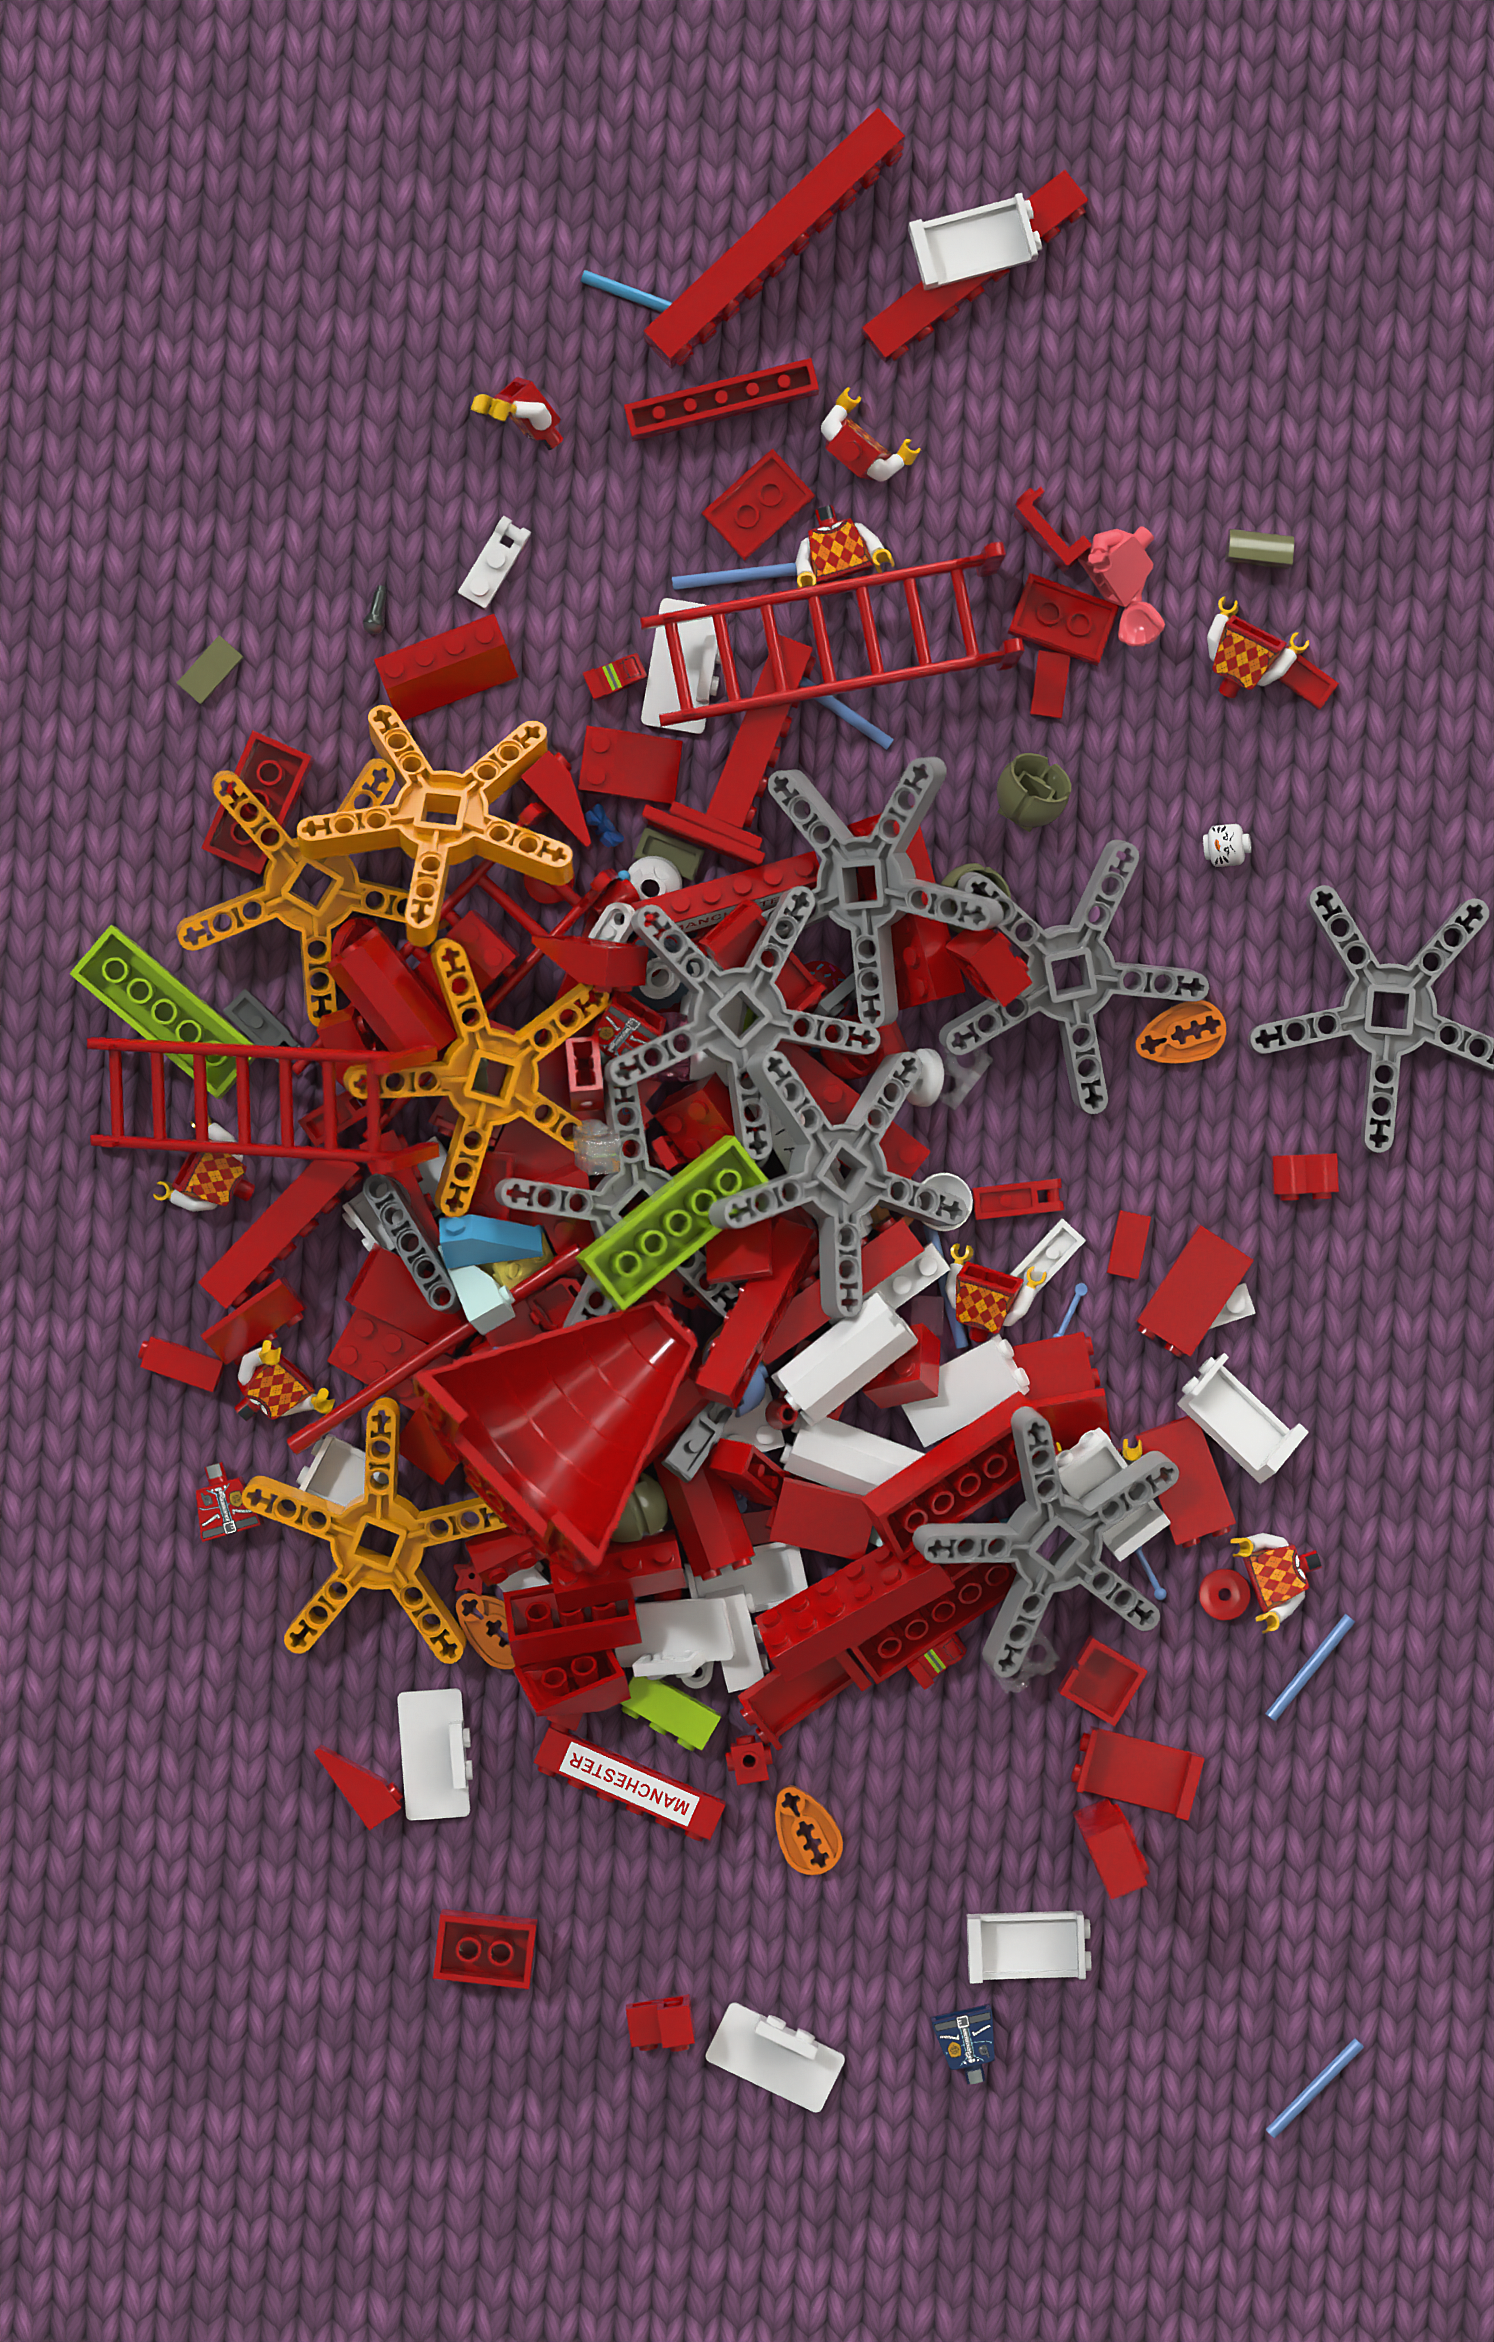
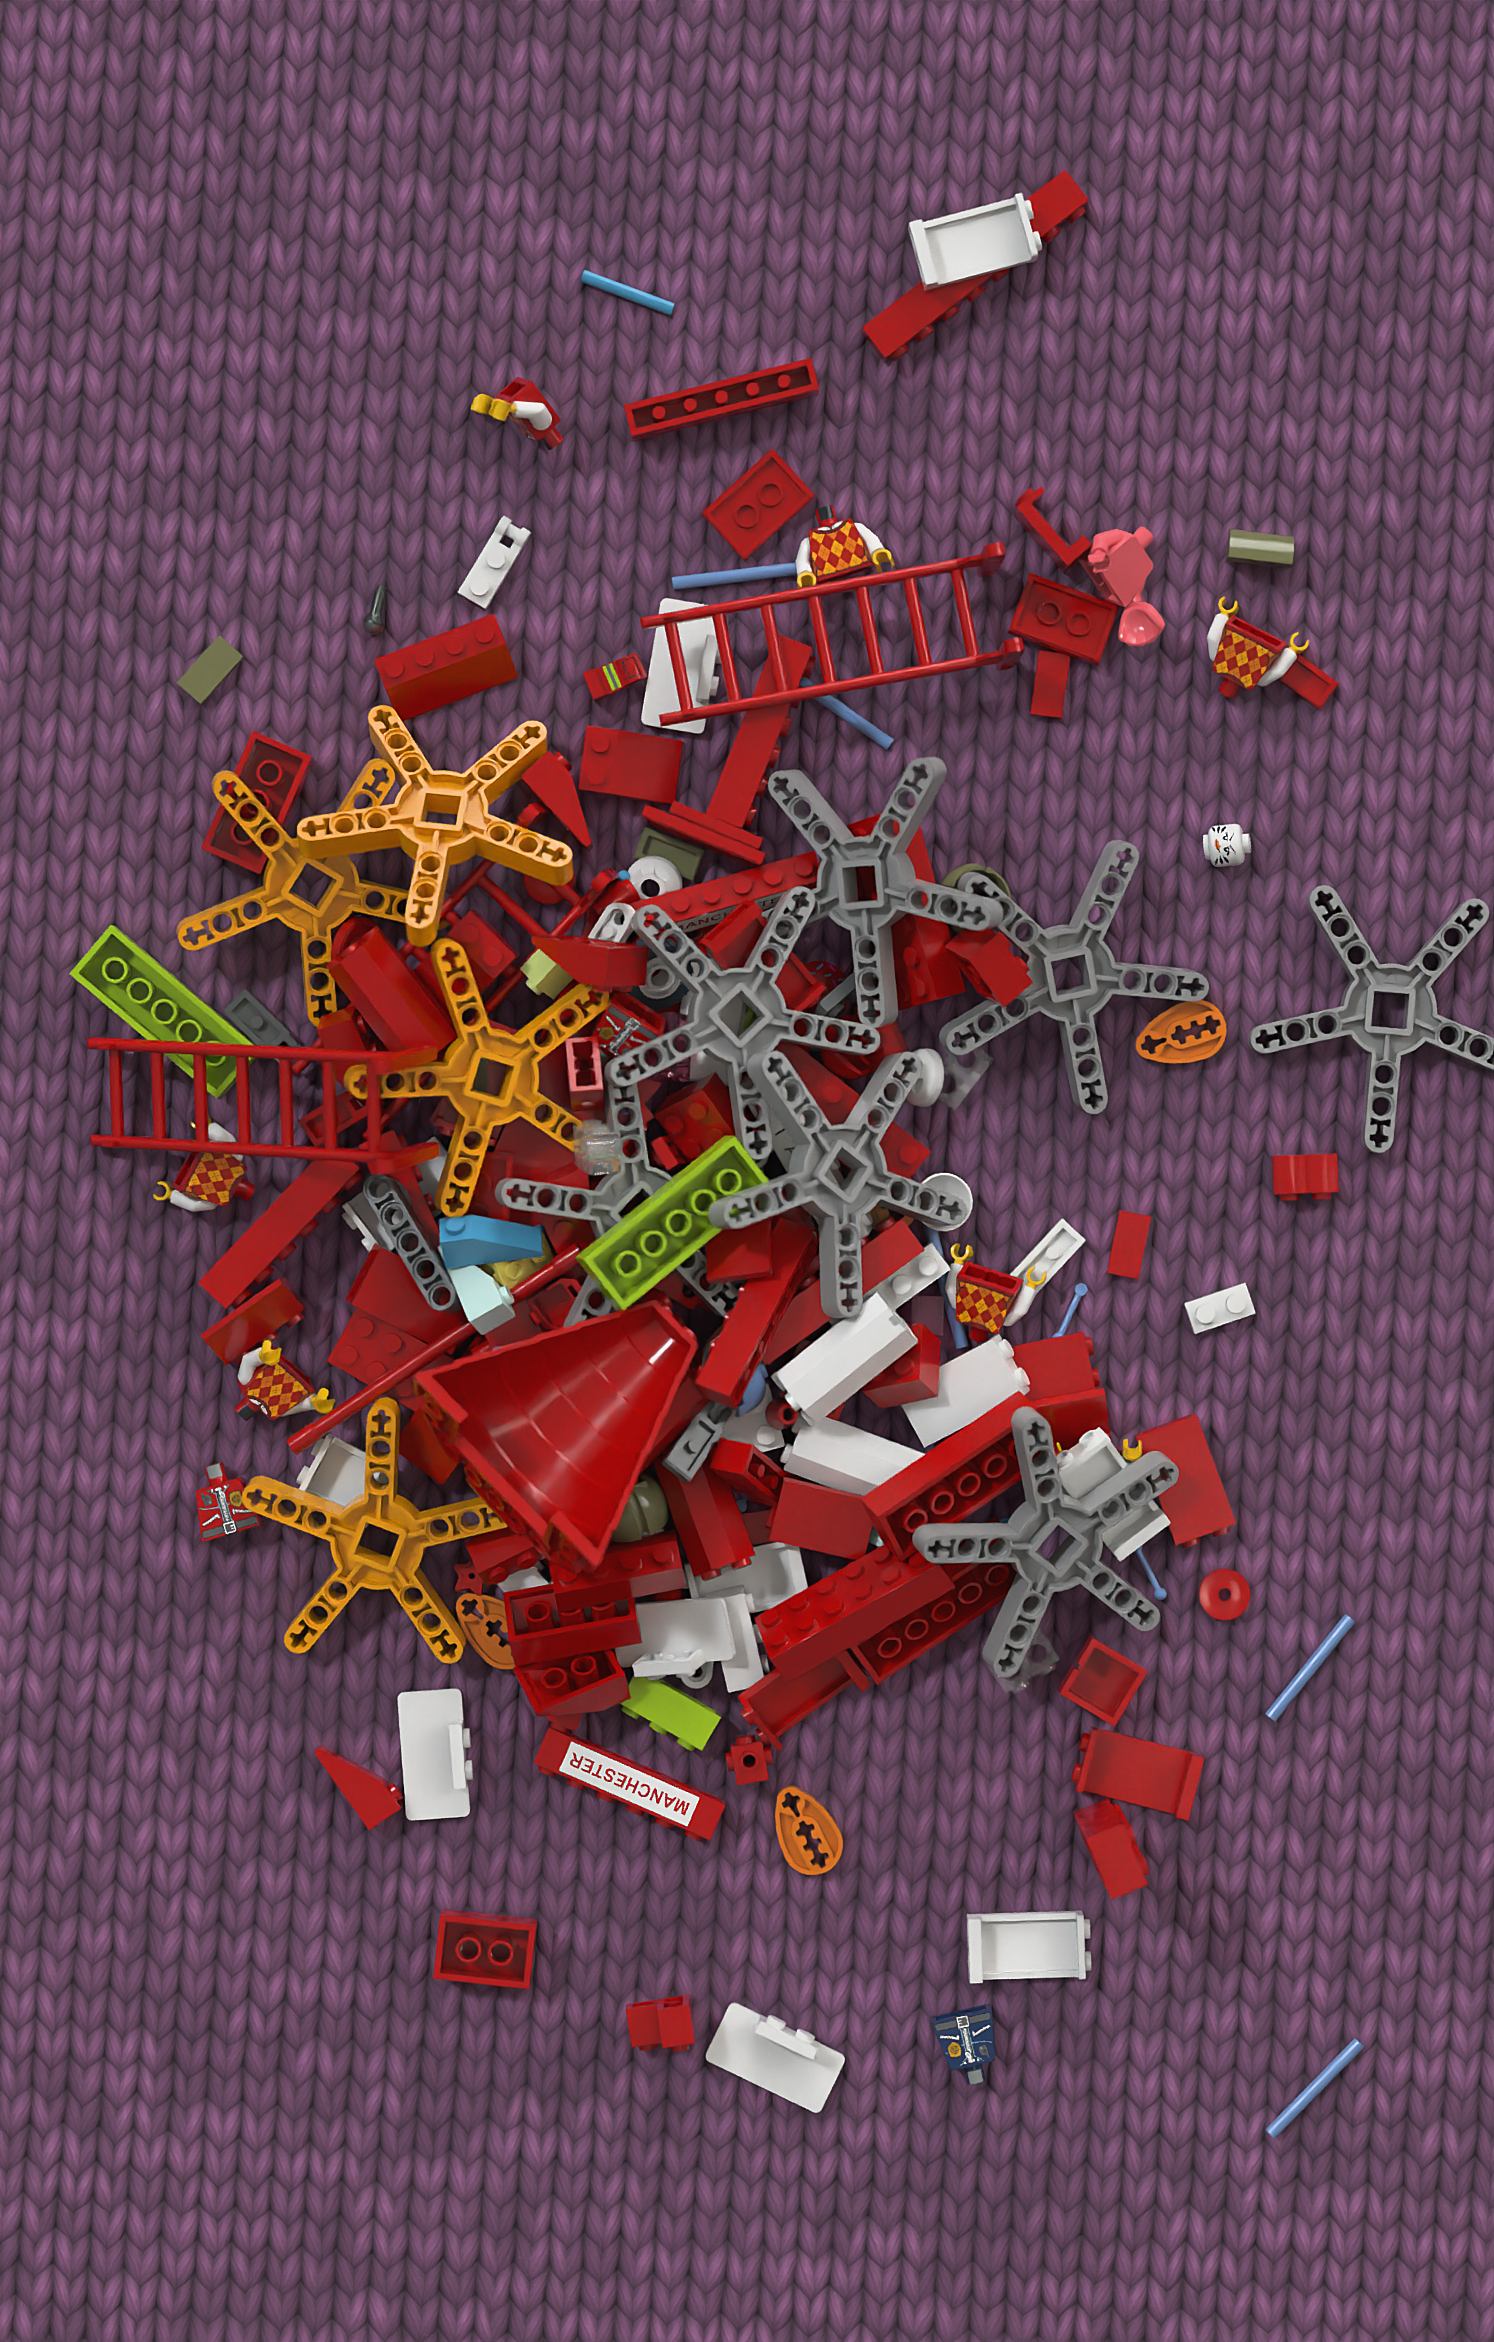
(181, 1363): red brick -> none
(545, 975): none -> yellowish green brick
(610, 835): blue piece -> none
(774, 239): red brick -> none
(859, 449): torso -> none
(937, 1660): red leg -> none
(1016, 1199): red plate -> none
(1032, 791): olive piece -> none
(1193, 1292): red panel -> none
(1239, 1420): white panel -> none
(1276, 1575): torso -> none

